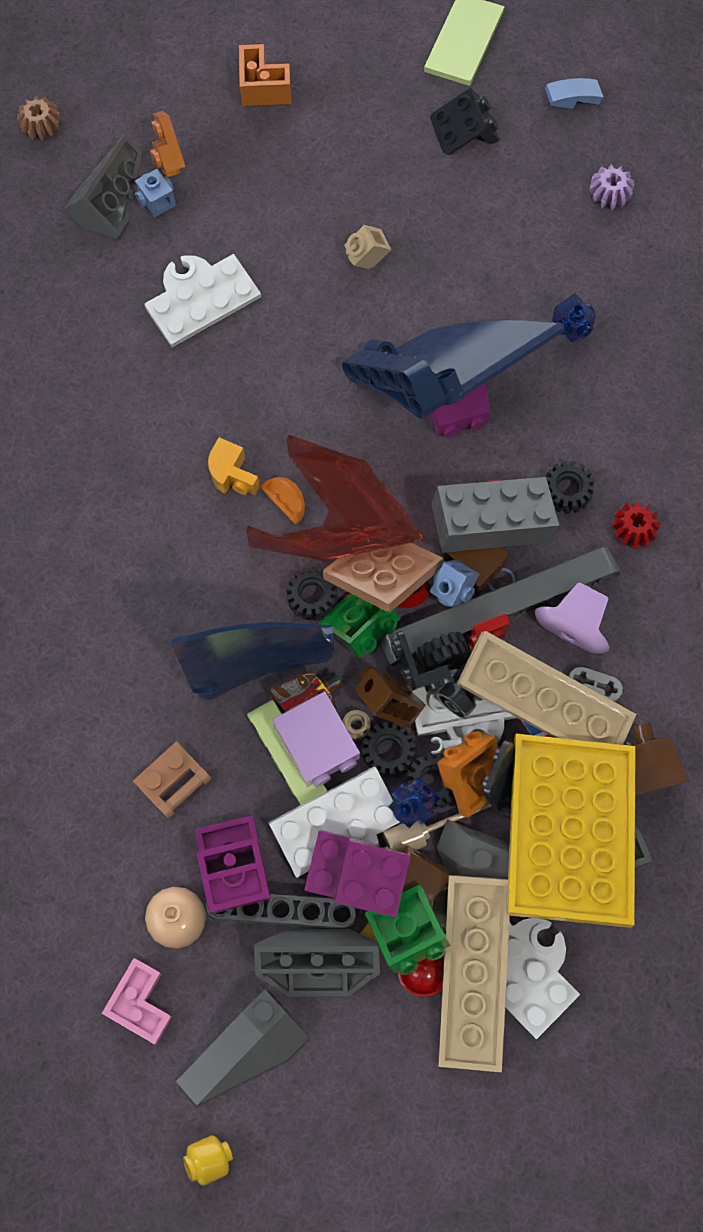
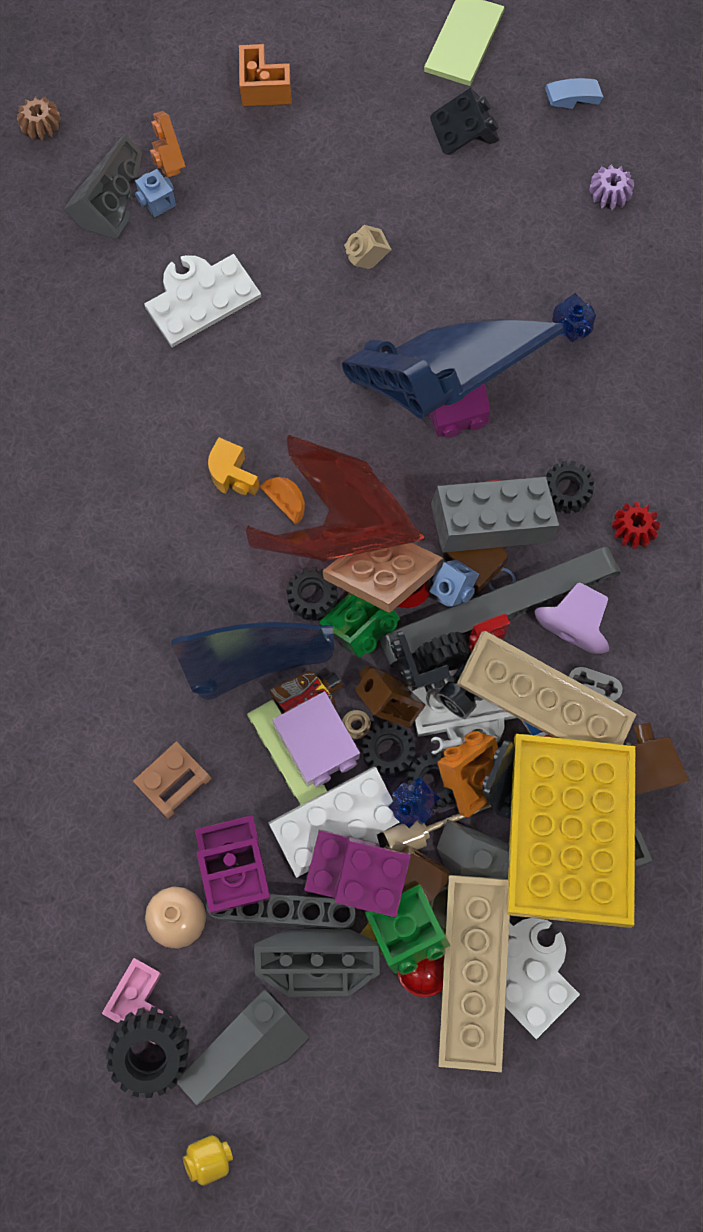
(140, 1075): none -> black tyre

